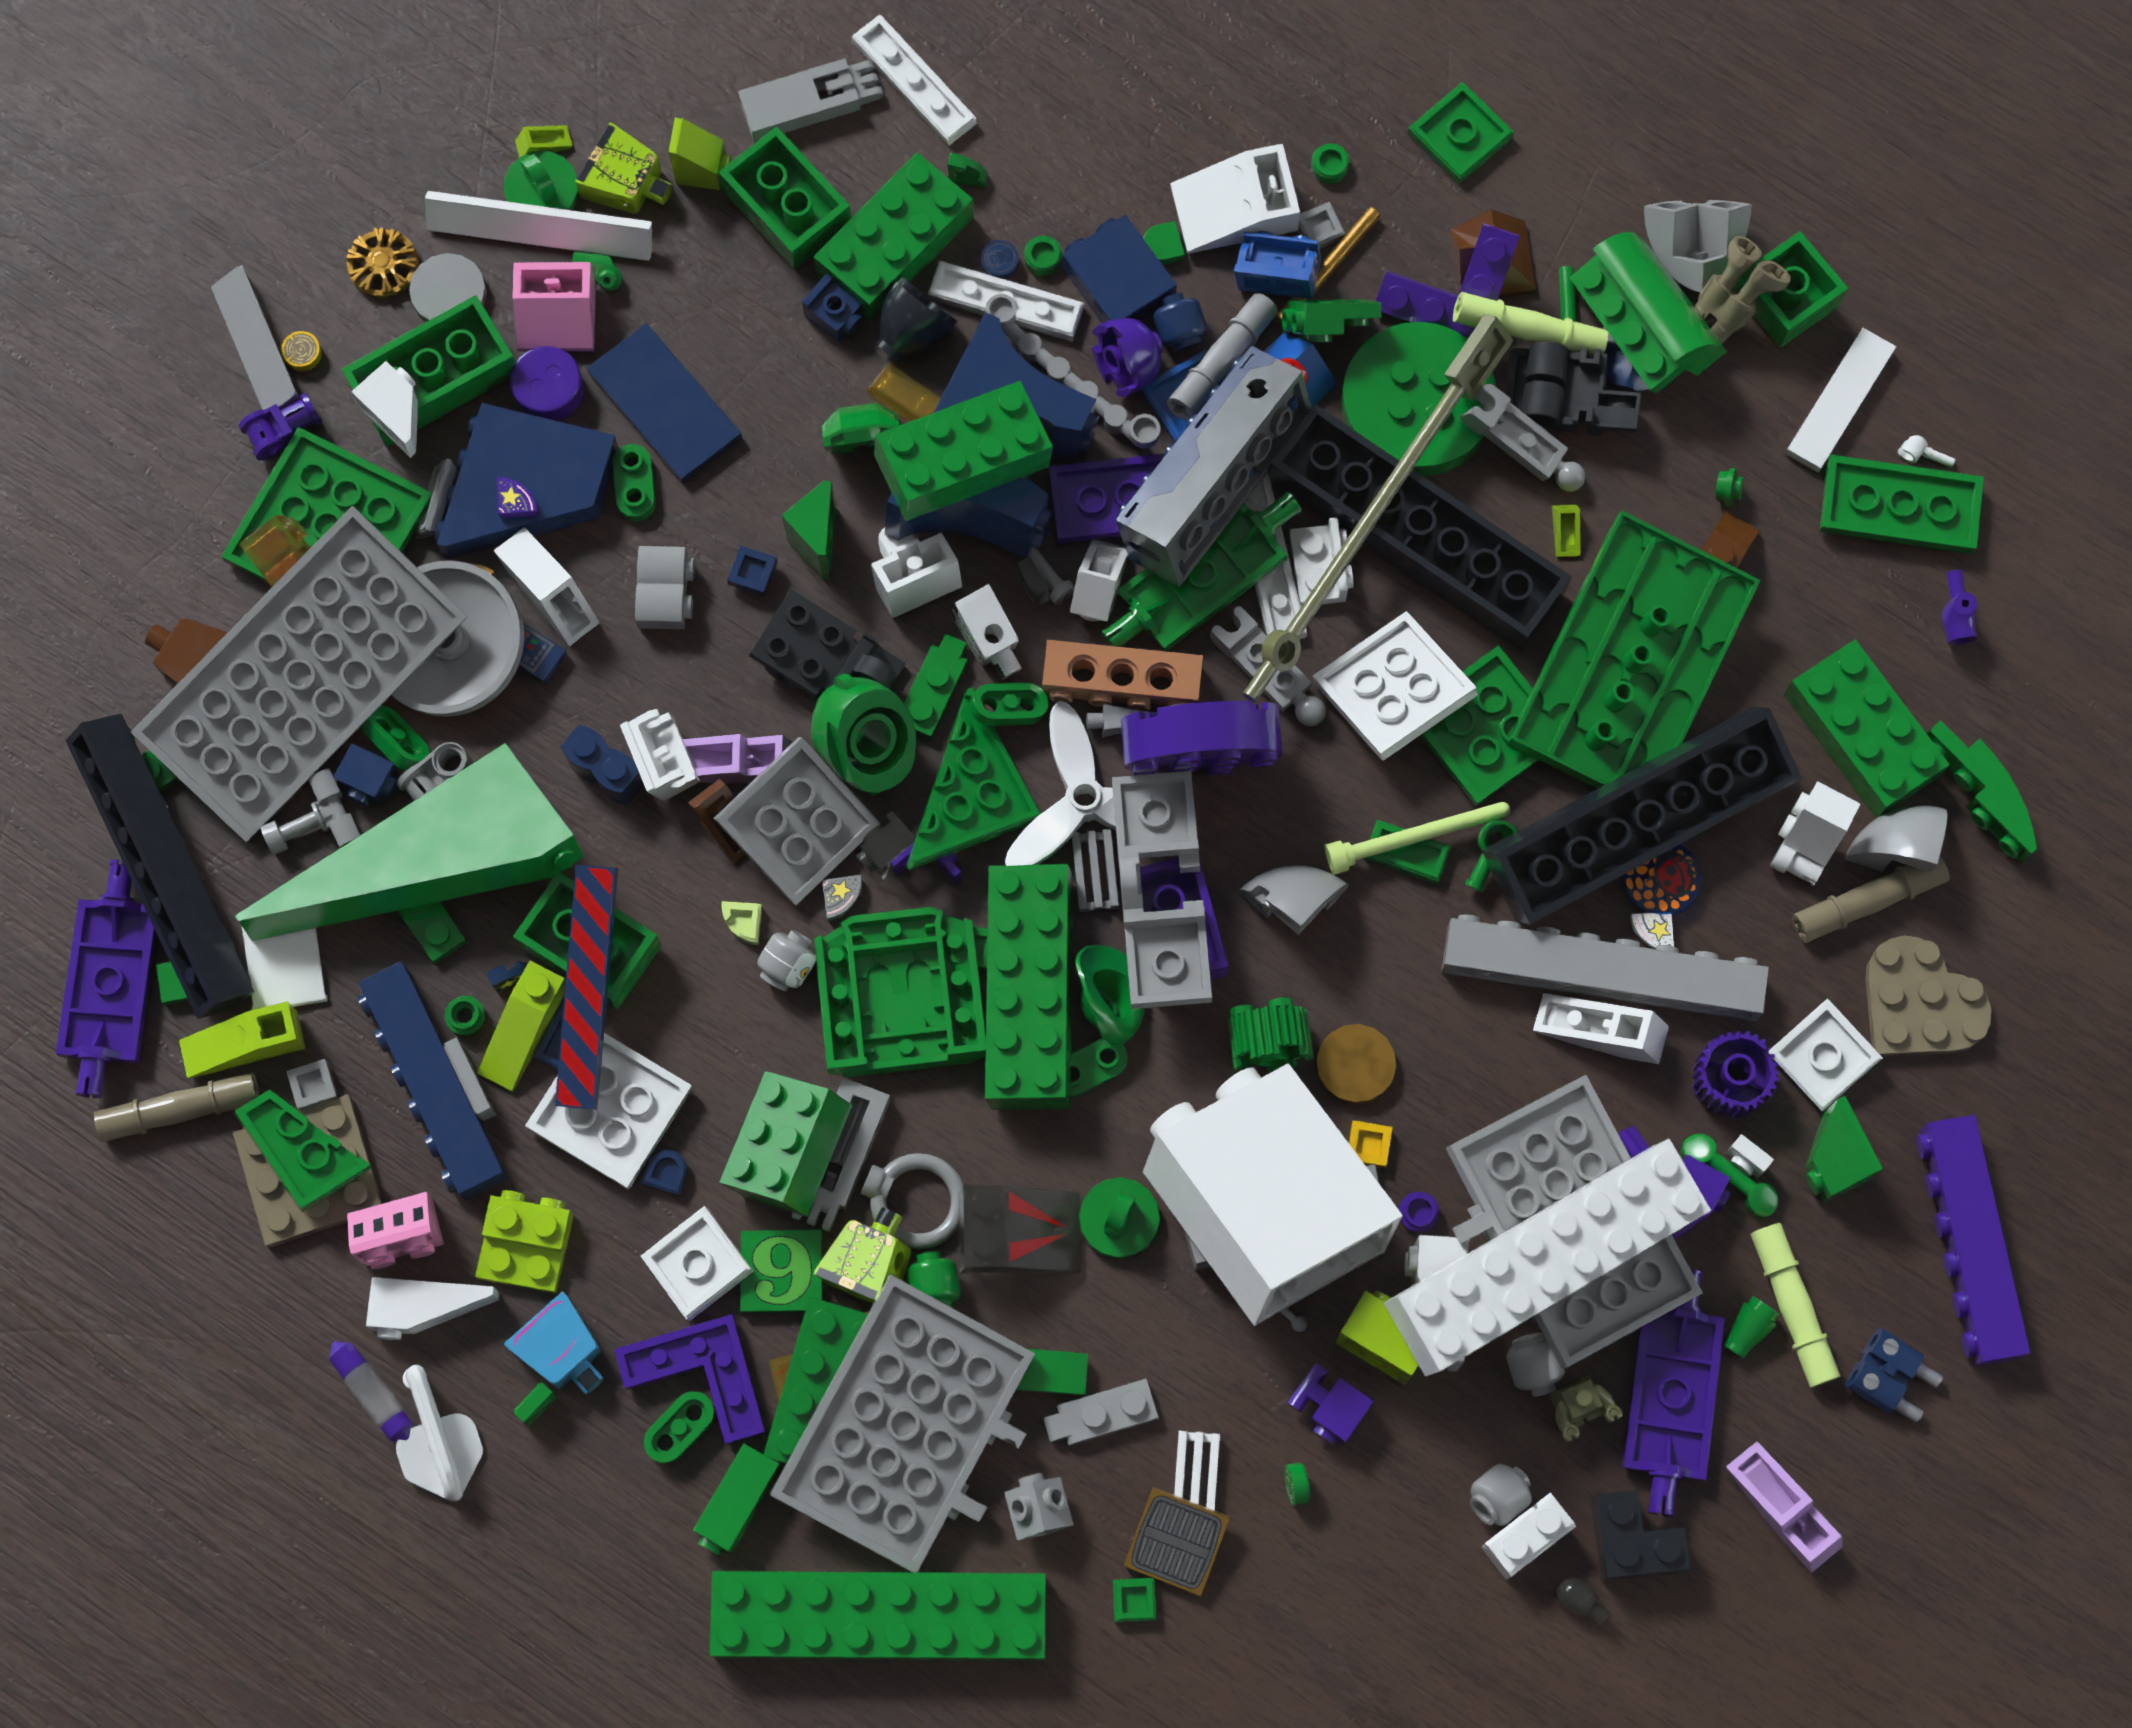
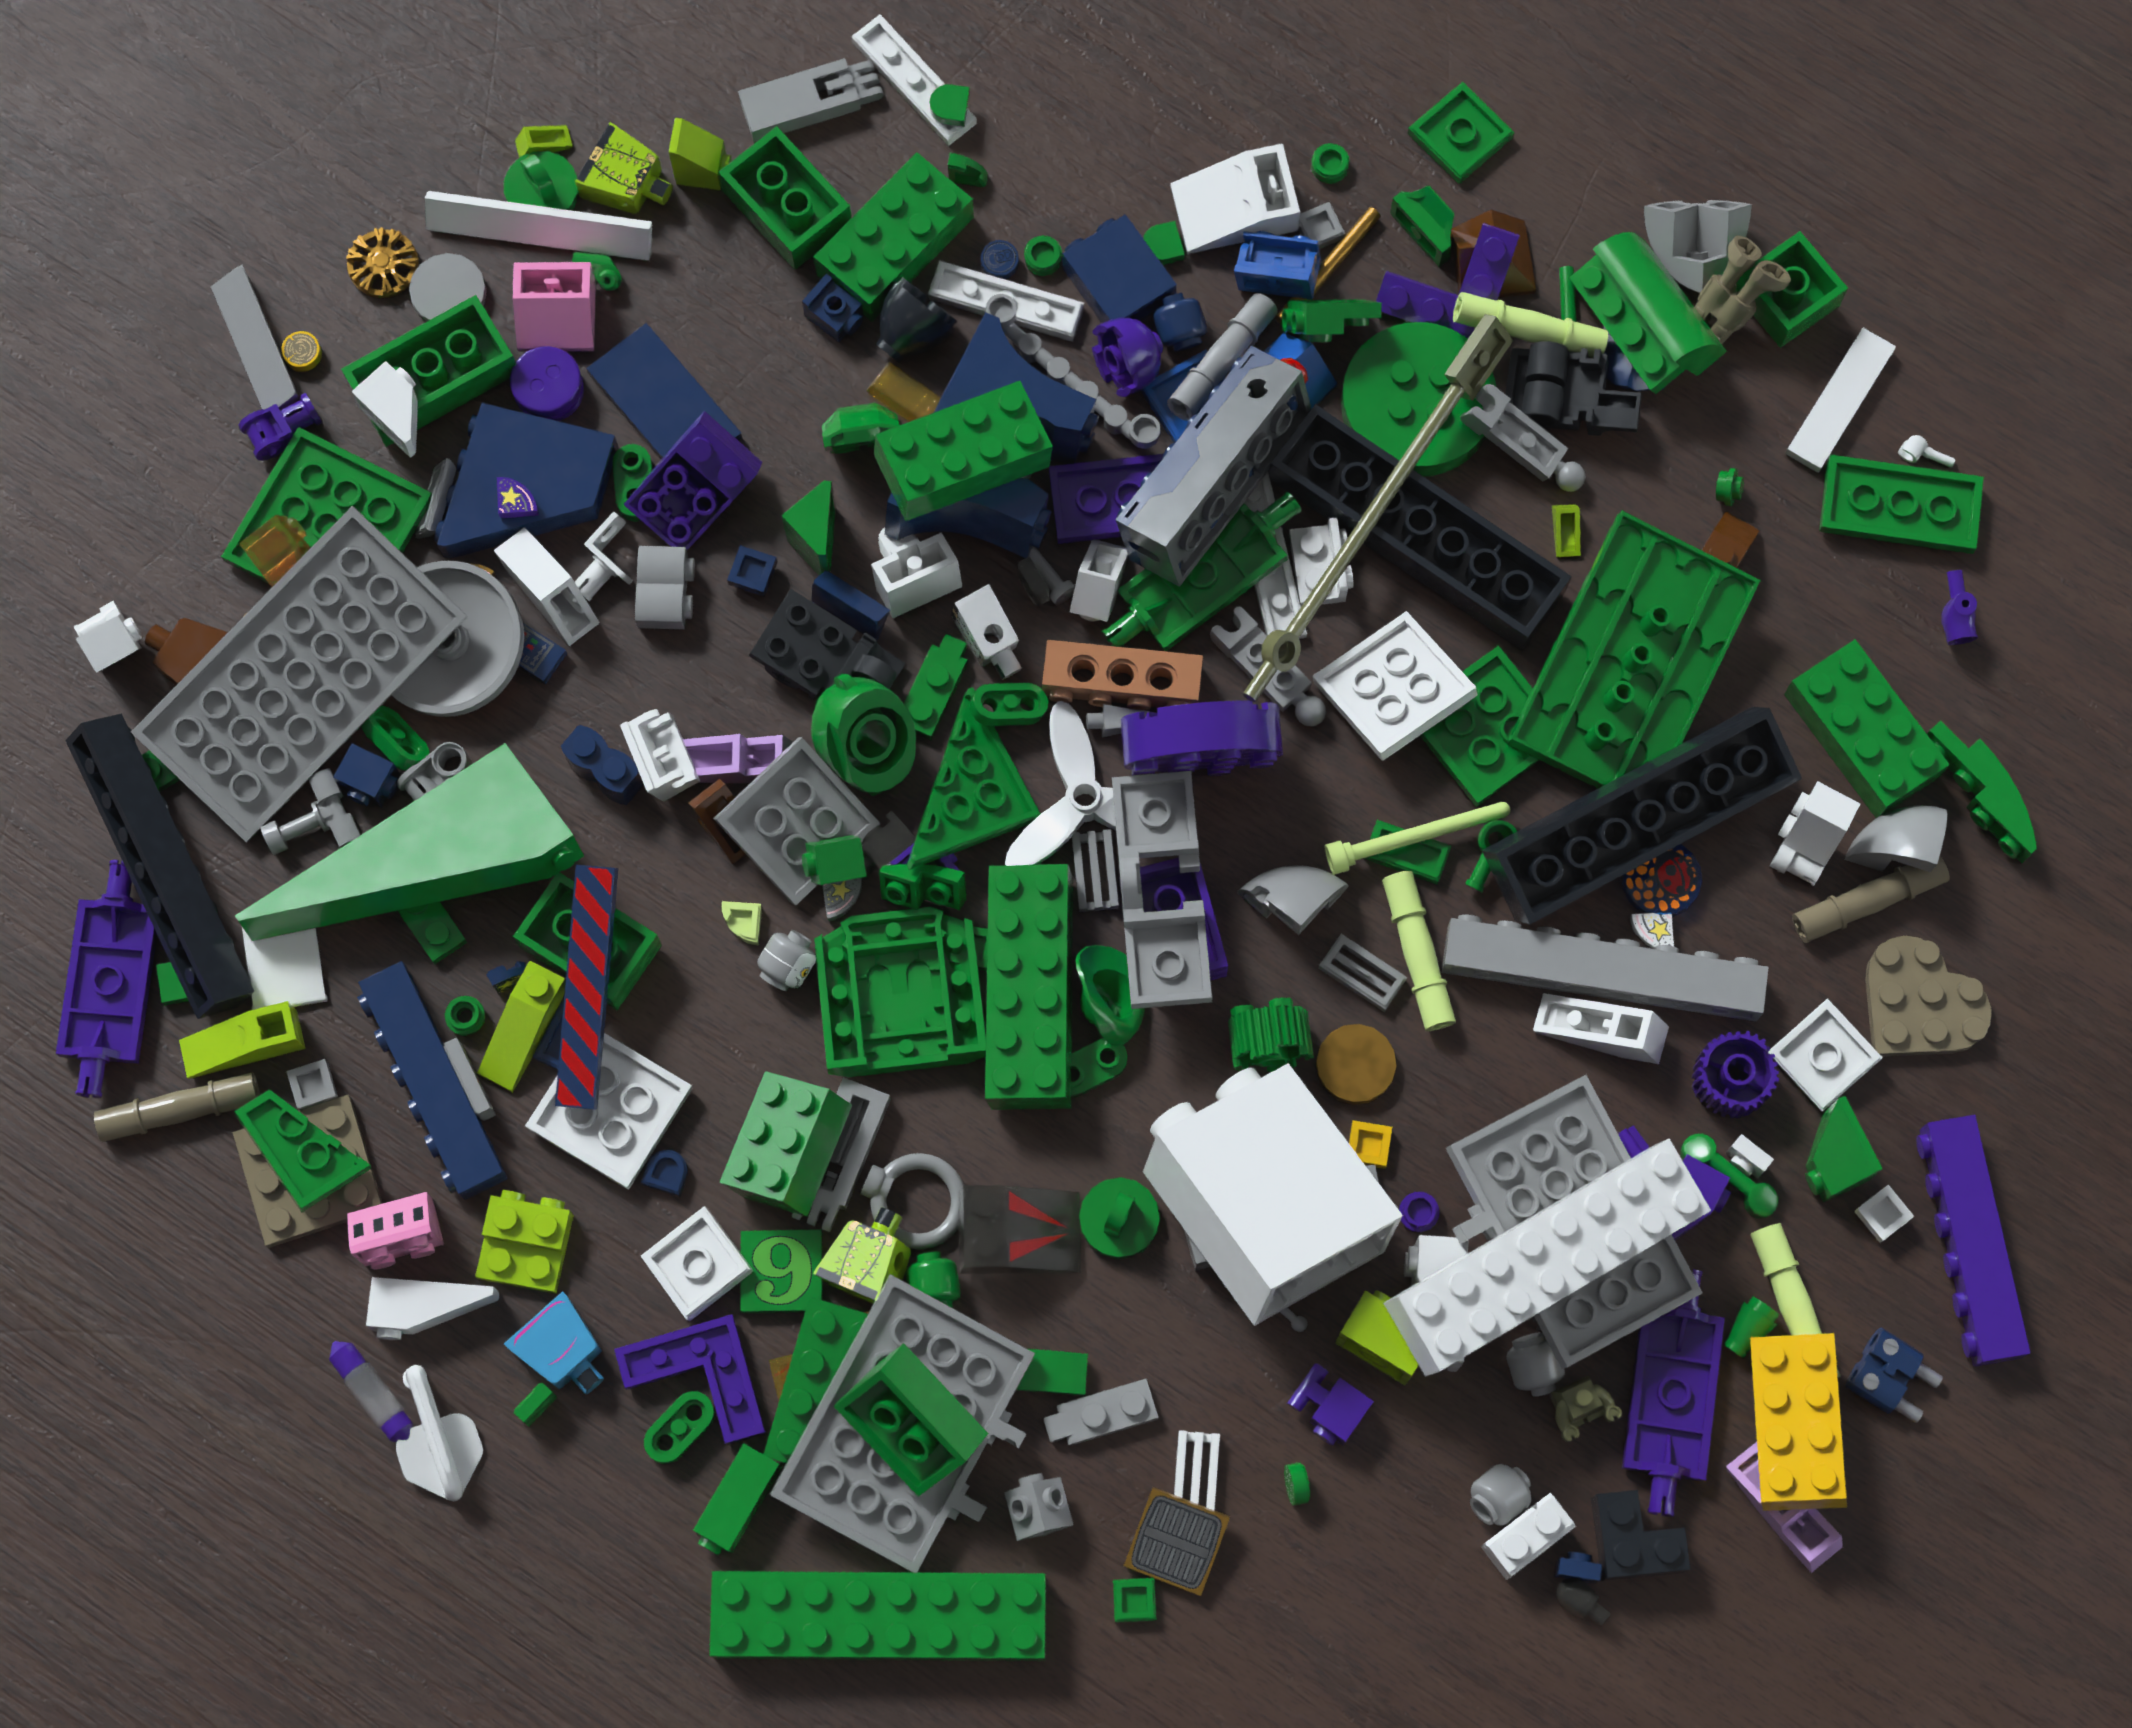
(108, 637): none -> white hinge
(602, 567): none -> white bracket
(693, 483): none -> dark purple slope
(834, 860): none -> green brick
(849, 604): none -> dark blue slope
(911, 1420): none -> green slope
(925, 882): none -> green slope
(950, 104): none -> green tile
(1390, 991): none -> light grey tile
(1419, 951): none -> yellowish green piece
(1426, 221): none -> green slope
(1578, 1566): none -> dark blue plate
(1798, 1422): none -> yellow piece
(1884, 1213): none -> white plate

